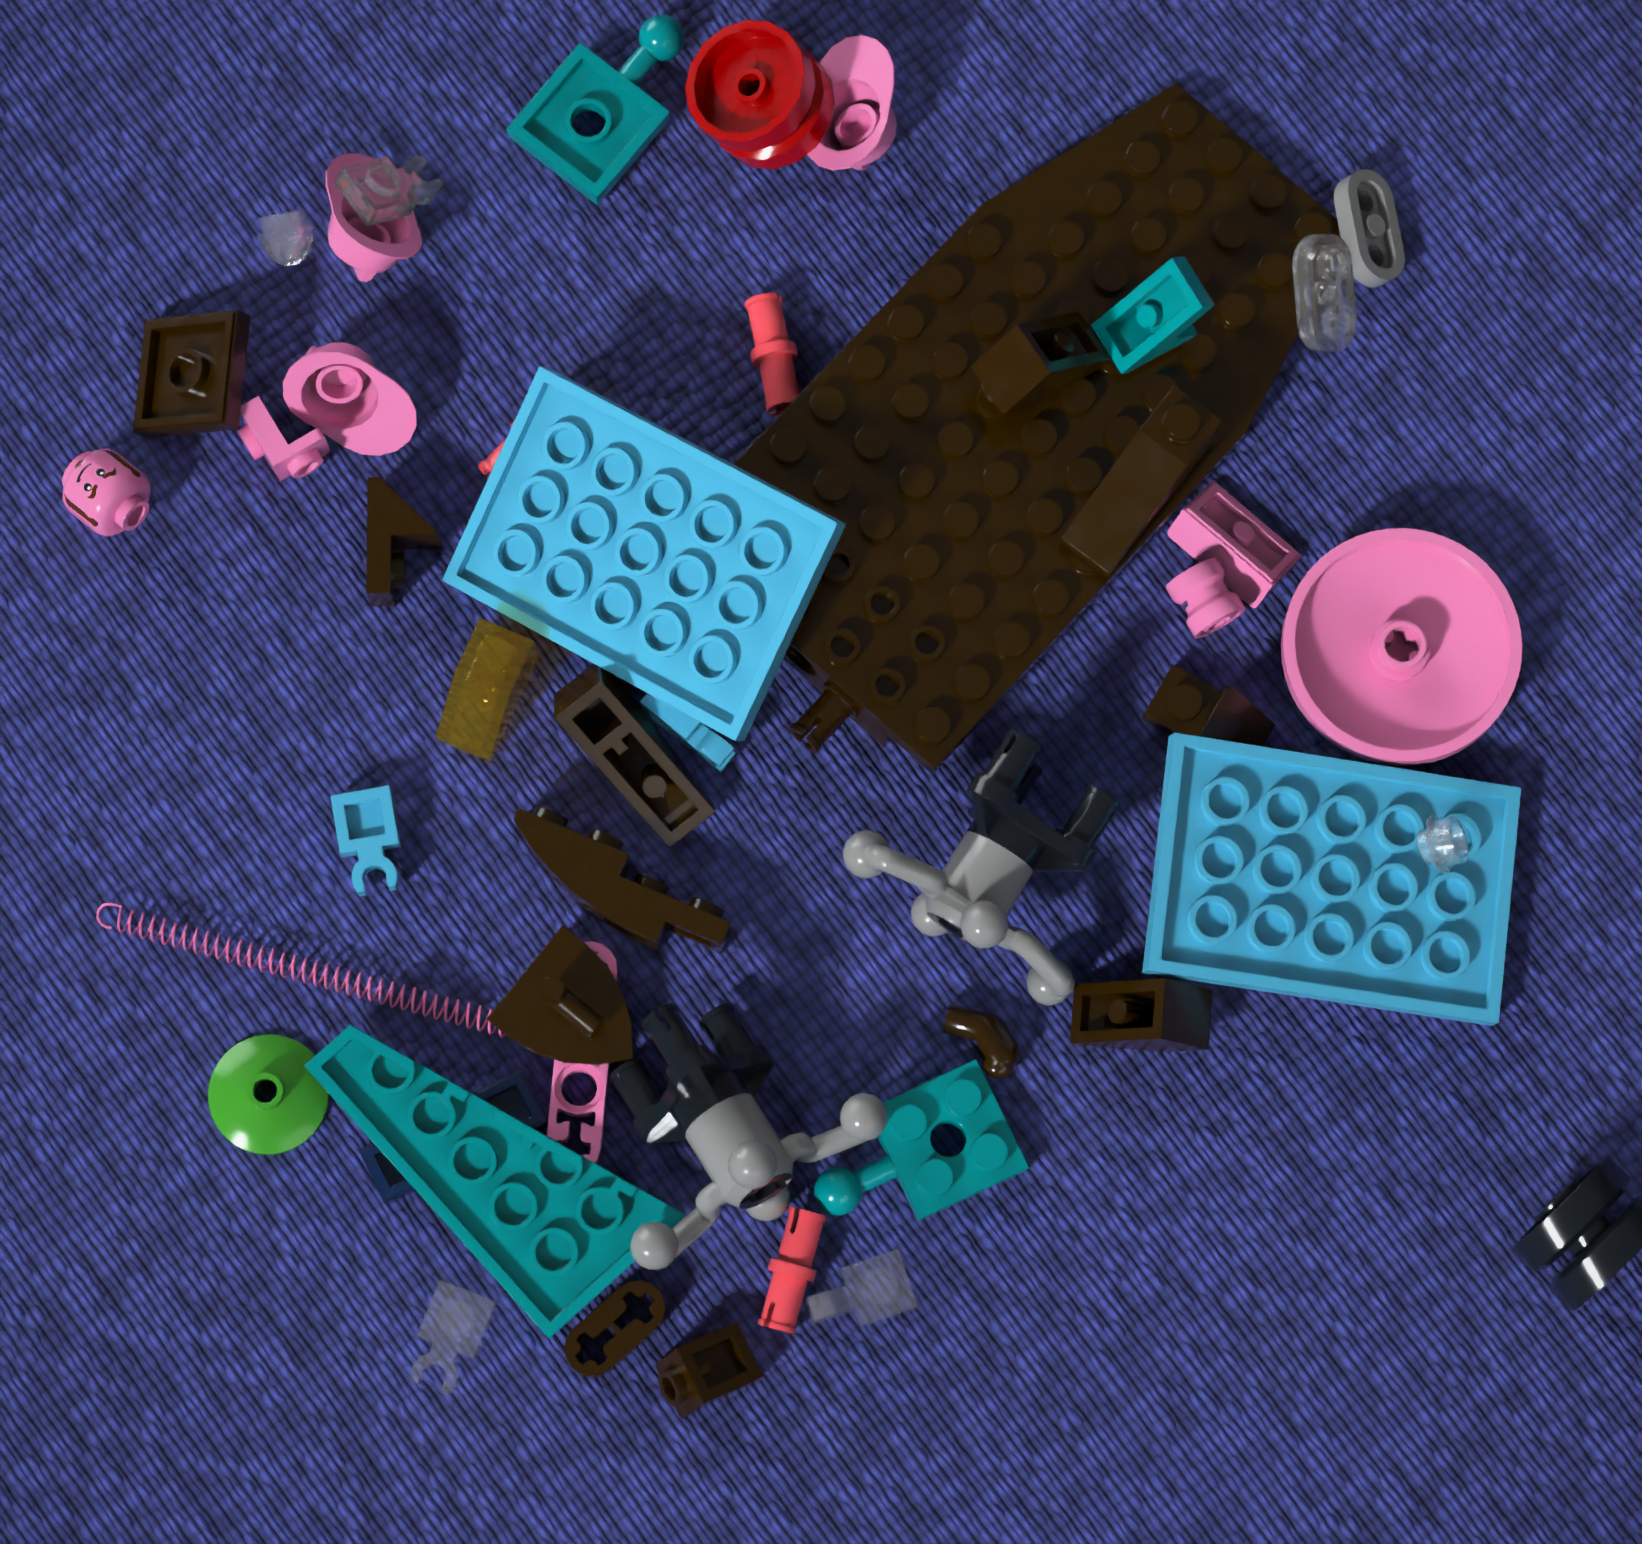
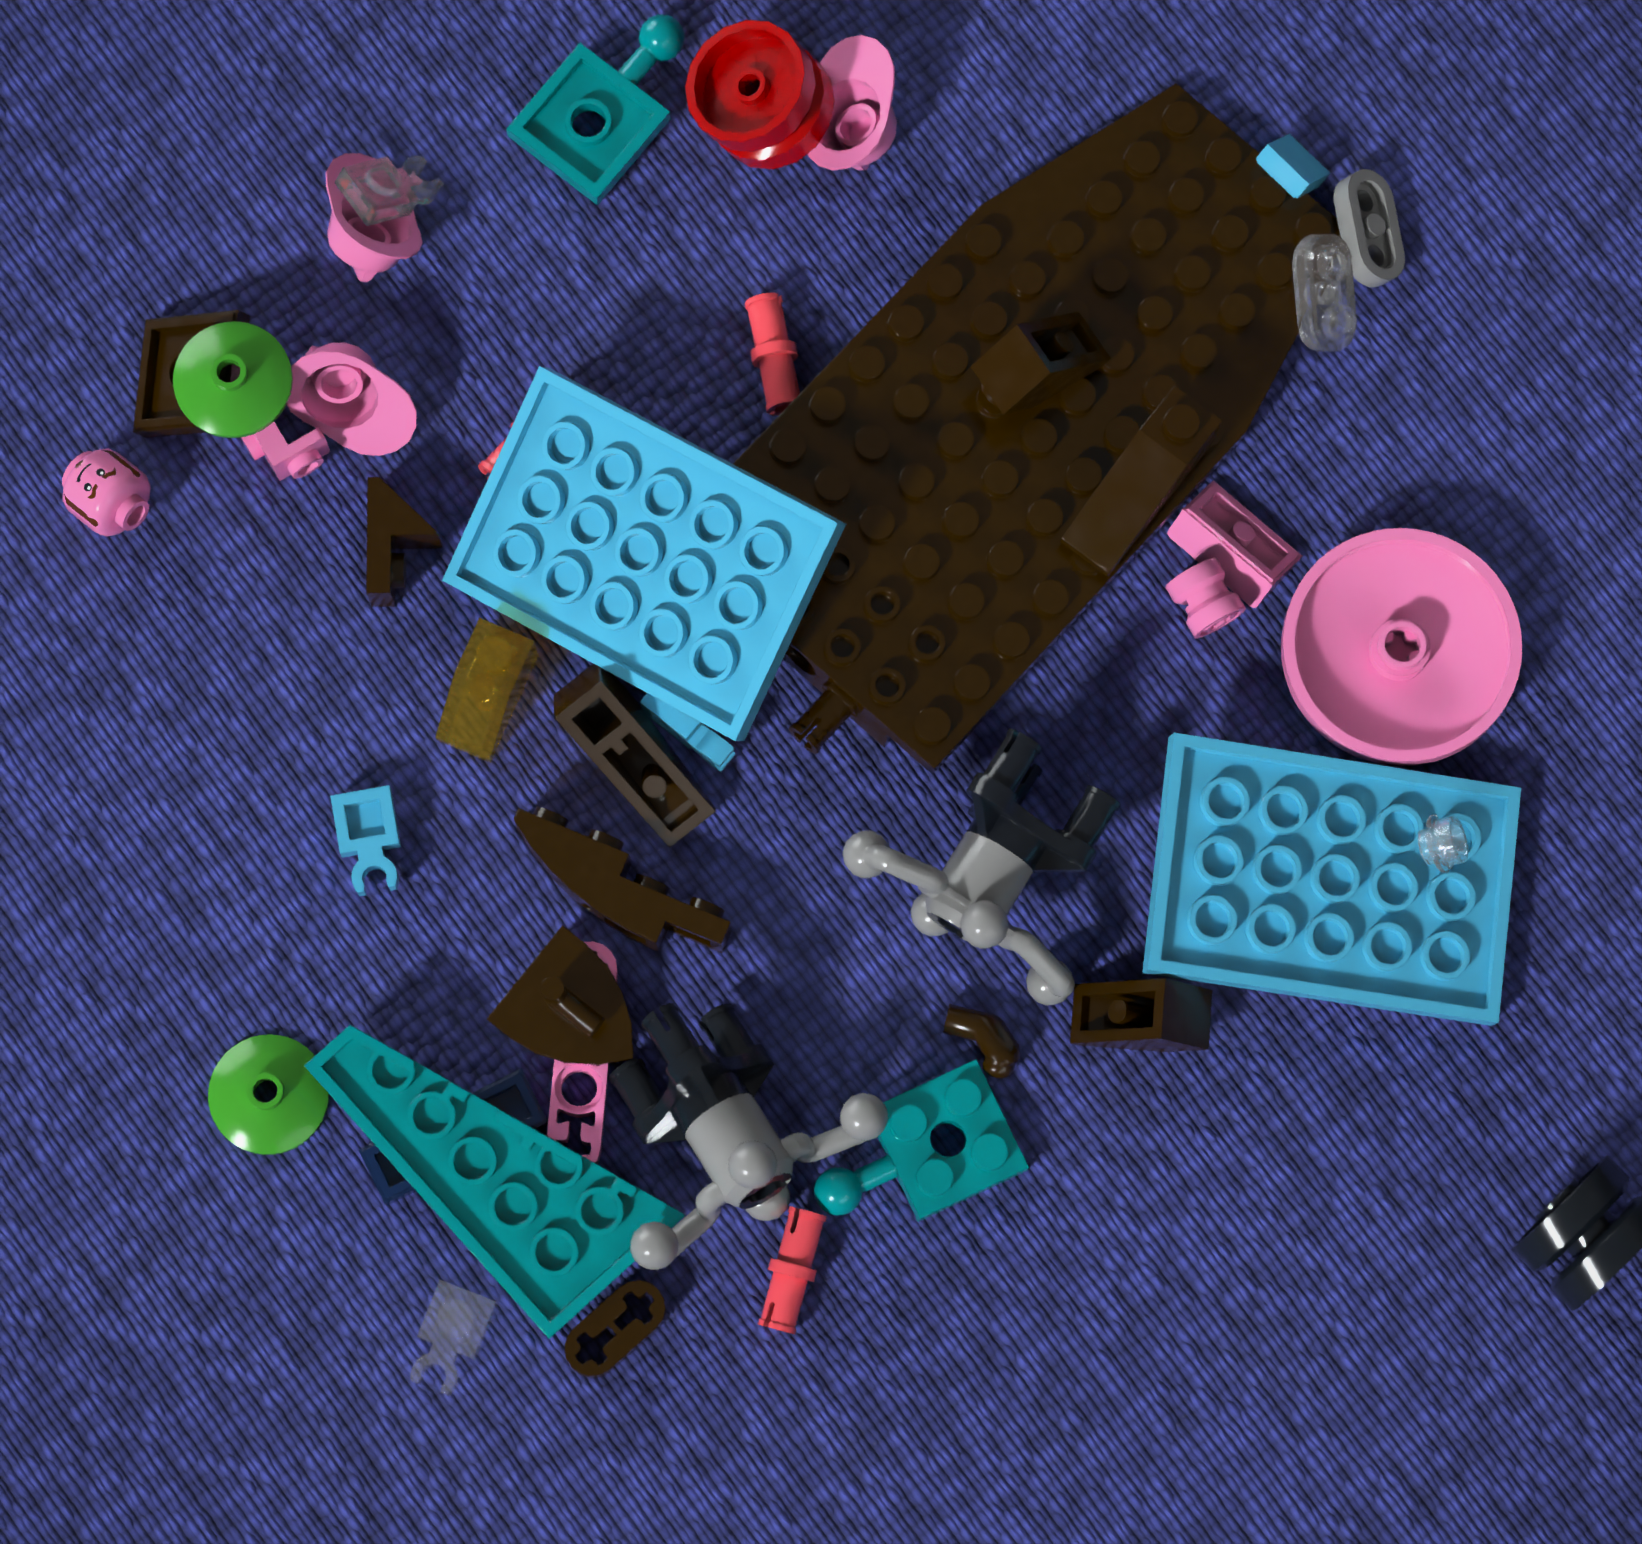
(236, 406): none -> bright green dish
(286, 237): clear plate -> none
(302, 971): bright pink piece -> none
(707, 1370): dark brown bracket -> none
(871, 1289): clear plate -> none
(1154, 316): teal slope -> none
(1197, 709): dark brown slope -> none
(1292, 166): none -> medium azure tile

